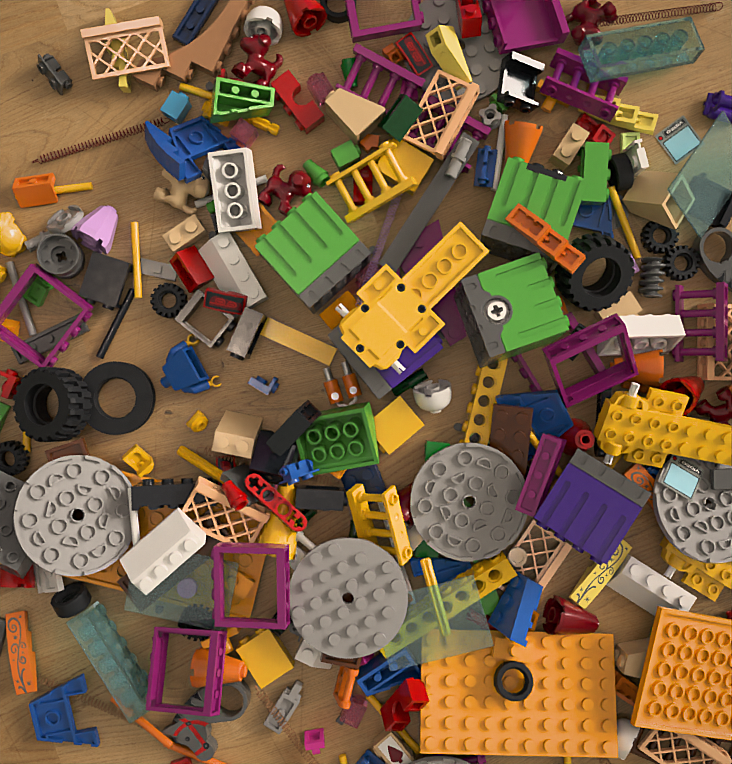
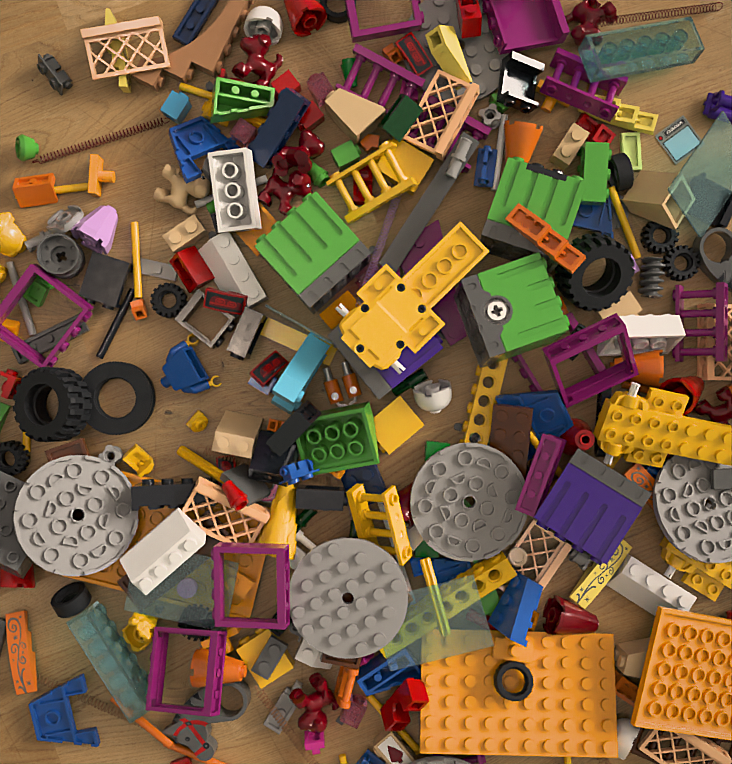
(26, 147): none -> bright green cone
(47, 581): white plate -> none
(97, 175): none -> light orange tile
(106, 455): none -> light grey brick
(134, 521): white bar -> none
(139, 309): none -> orange piece
(139, 631): none -> yellow hair
(164, 152): blue slope -> none
(269, 368): none -> slope
(269, 657): none -> dark grey plate
(273, 505): red beam -> none
(274, 424): none -> orange piece
(278, 127): none -> dark blue brick
(299, 374): none -> medium azure wedge
(300, 326): none -> clear light blue piece
(309, 147): none -> dark red animal
(314, 718): none -> dark red animal
(581, 559): none -> light grey brick
(637, 156): white plate -> none
(682, 477): sticker -> none

